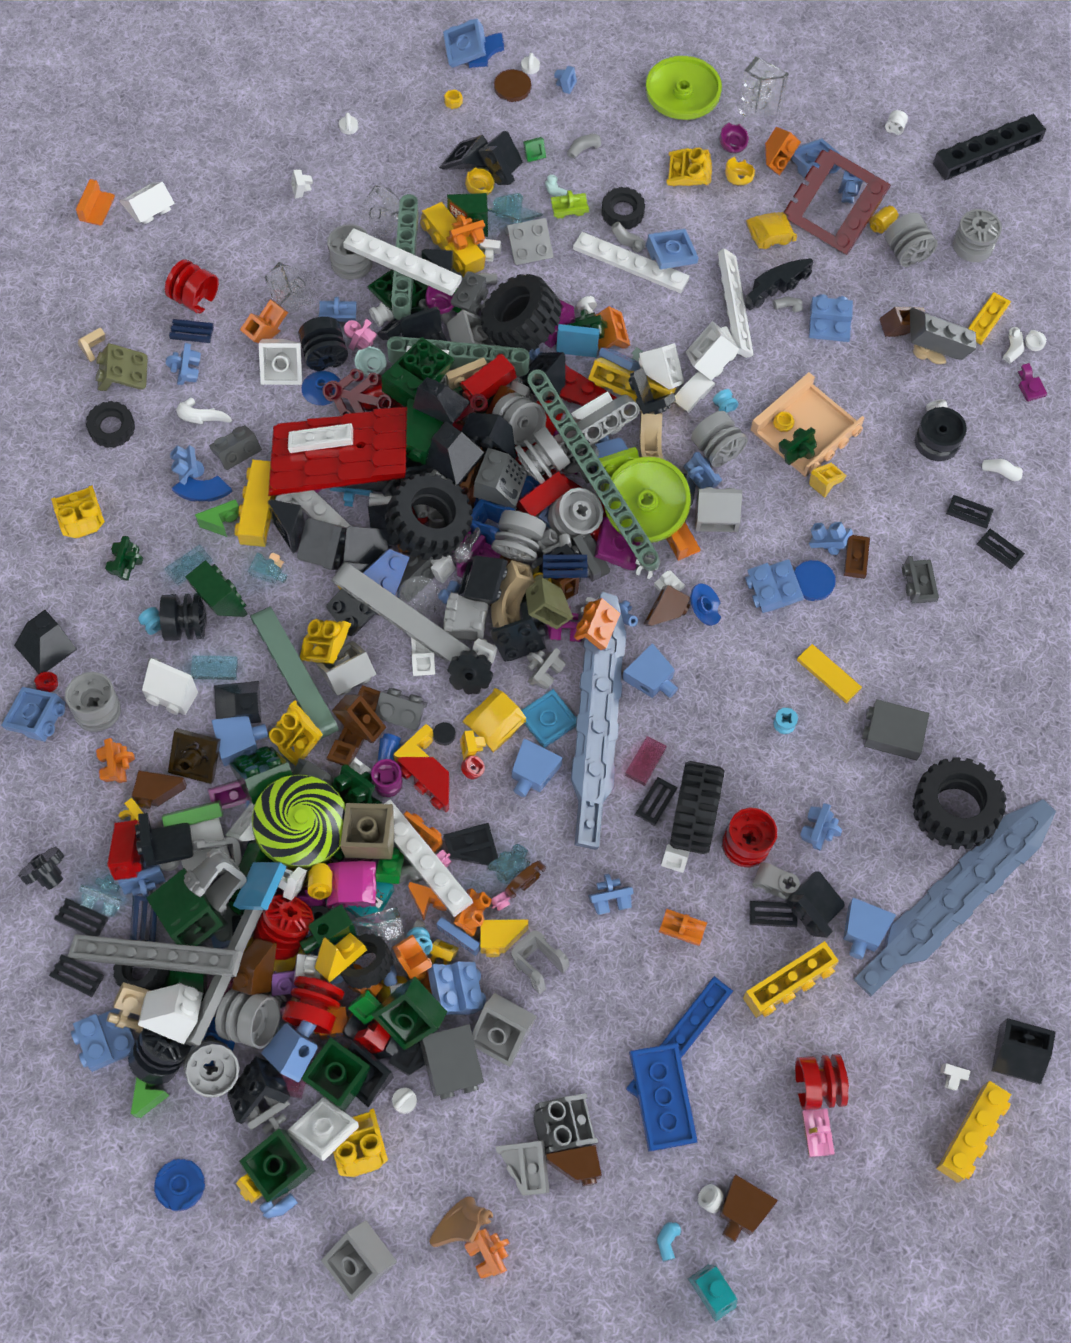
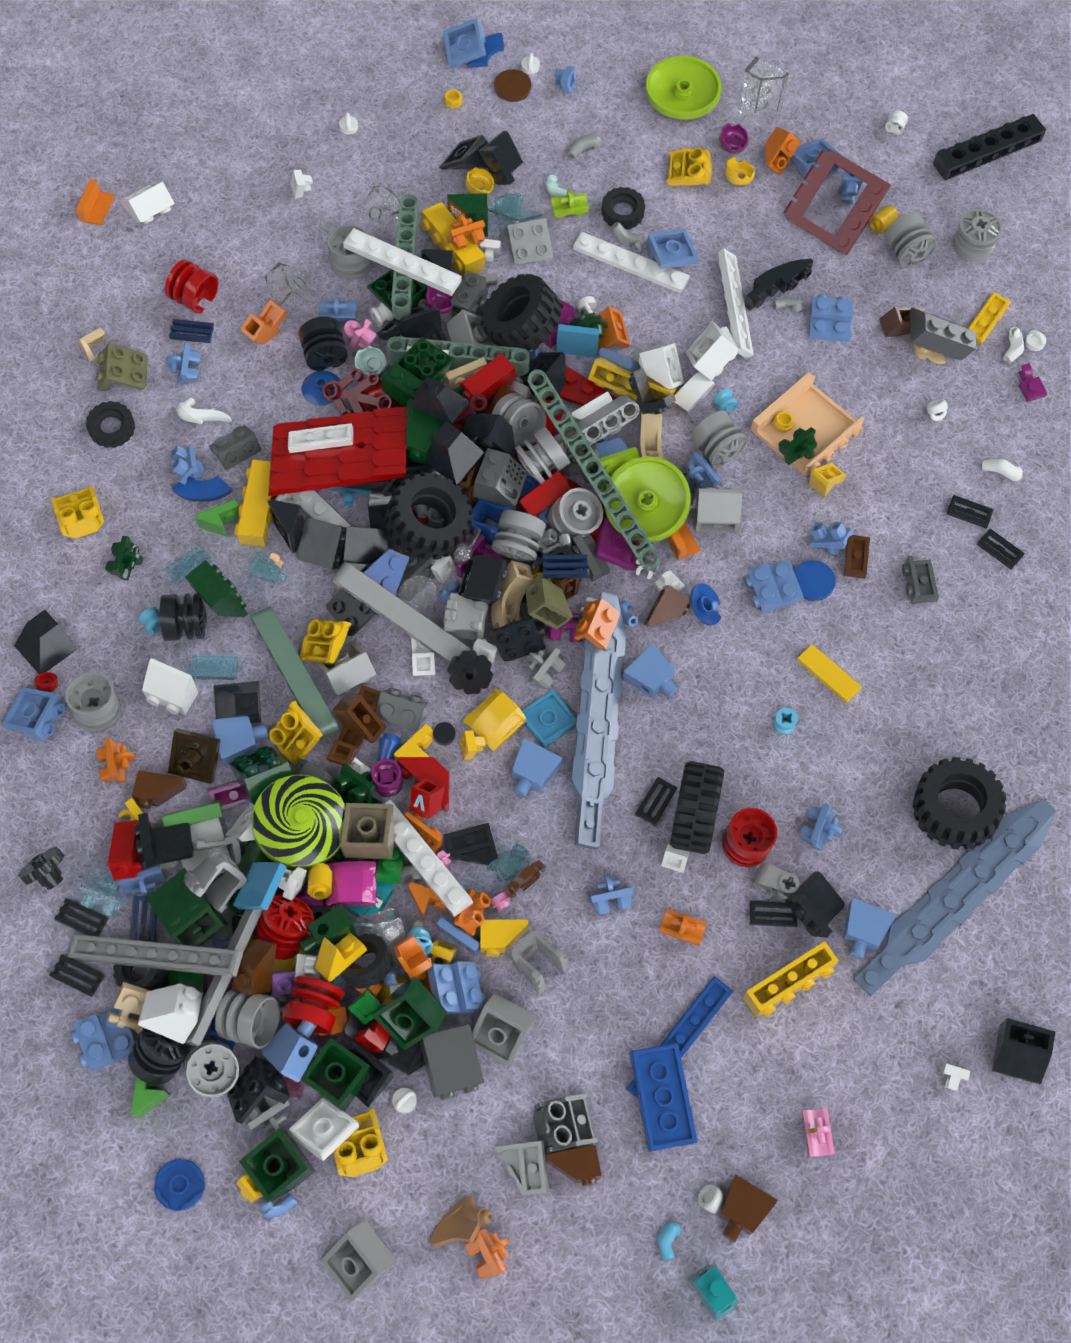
(280, 362): white slope -> none
(426, 798): none -> red brick
(473, 767): red tile -> none
(534, 149): green tile -> none
(645, 761): clear pink plate -> none
(771, 230): yellow slope -> none
(825, 1081): red wheel -> none
(895, 729): dark grey brick -> none
(940, 434): black wheel -> none
(974, 1131): yellow brick -> none

